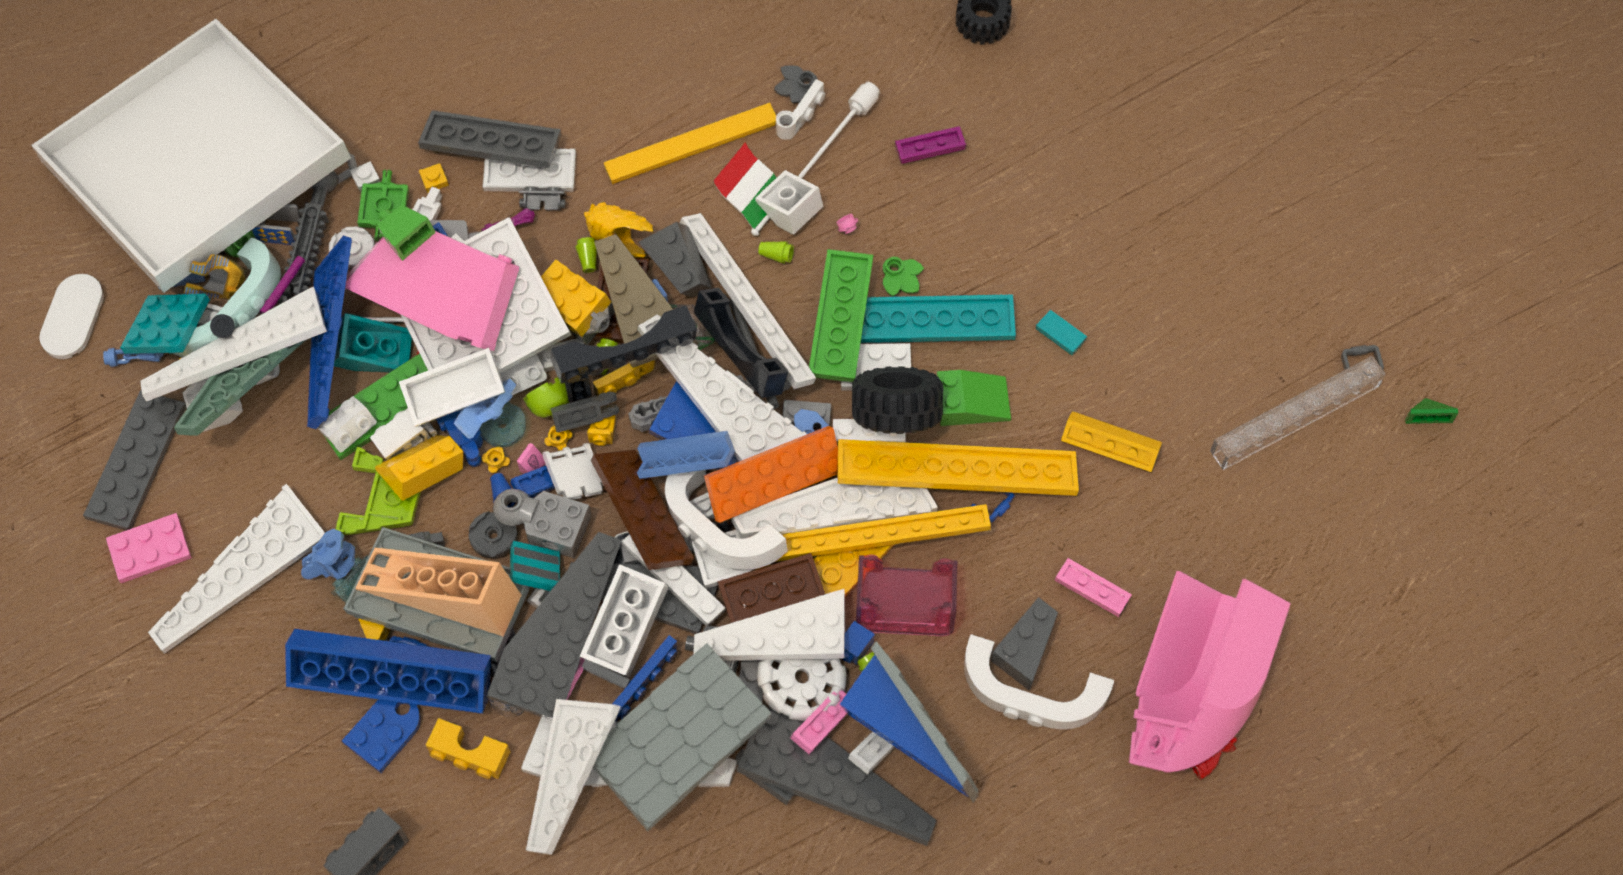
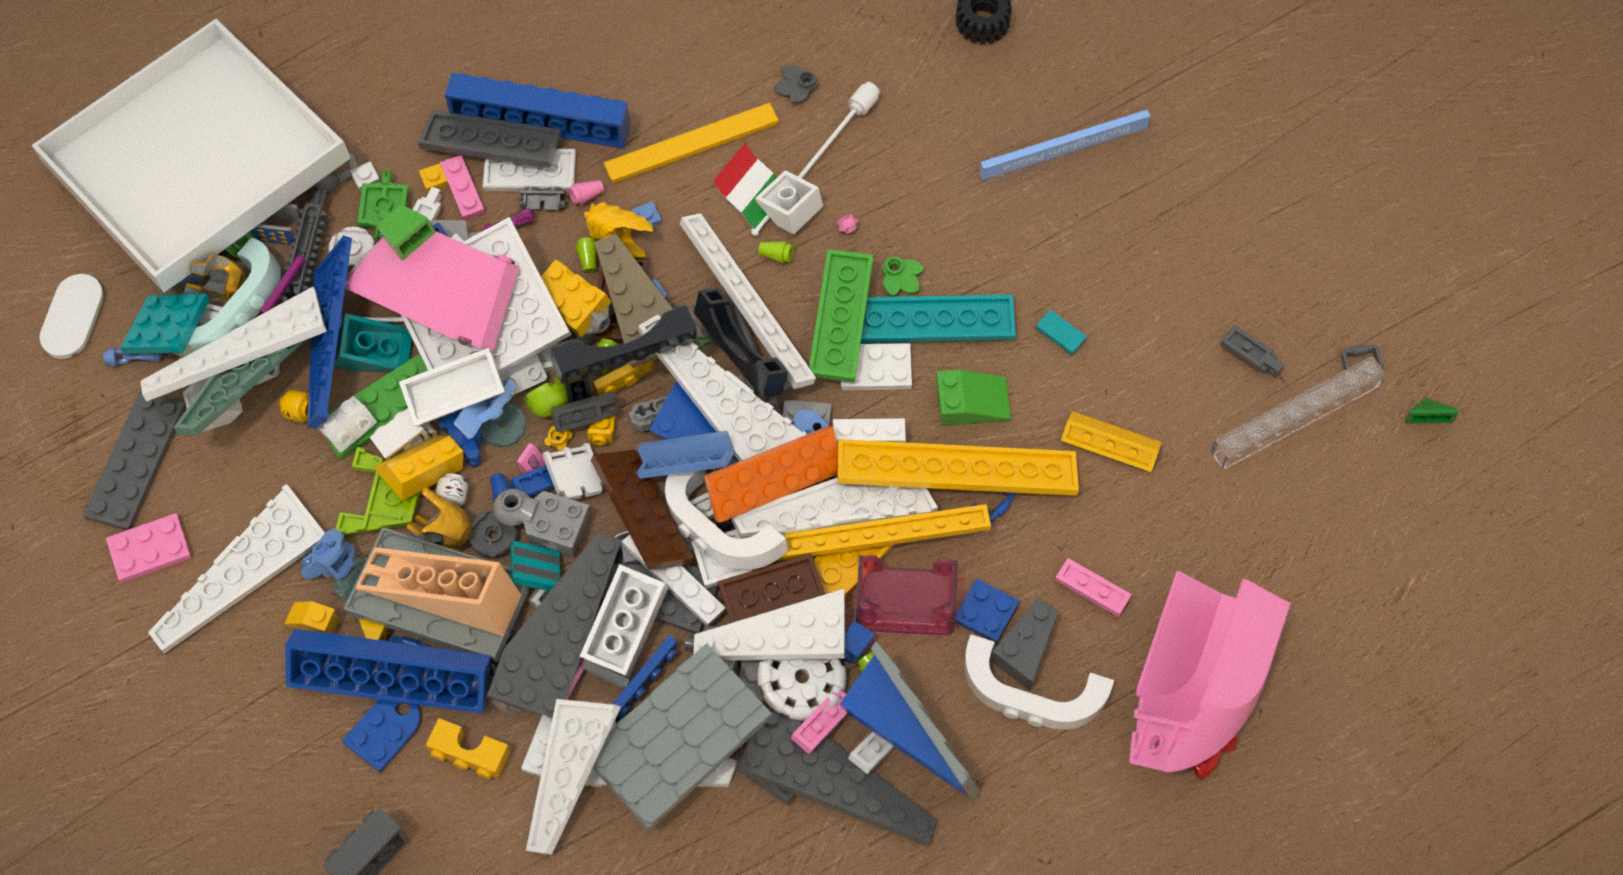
(222, 326): black tile -> none
(294, 405): none -> yellow head
(312, 617): none -> yellow slope
(450, 521): none -> pearl gold piece
(452, 488): none -> white head
(462, 188): none -> bright pink plate
(489, 457): yellow plate -> none
(577, 115): none -> blue brick
(585, 191): none -> bright pink cone
(649, 212): none -> medium blue plate
(678, 258): dark grey wedge -> none
(801, 114): white plate -> none
(897, 400): black tyre -> none
(930, 145): magenta plate -> none
(986, 611): none -> blue plate
(1064, 144): none -> light blue tile
(1252, 351): none -> dark grey hinge

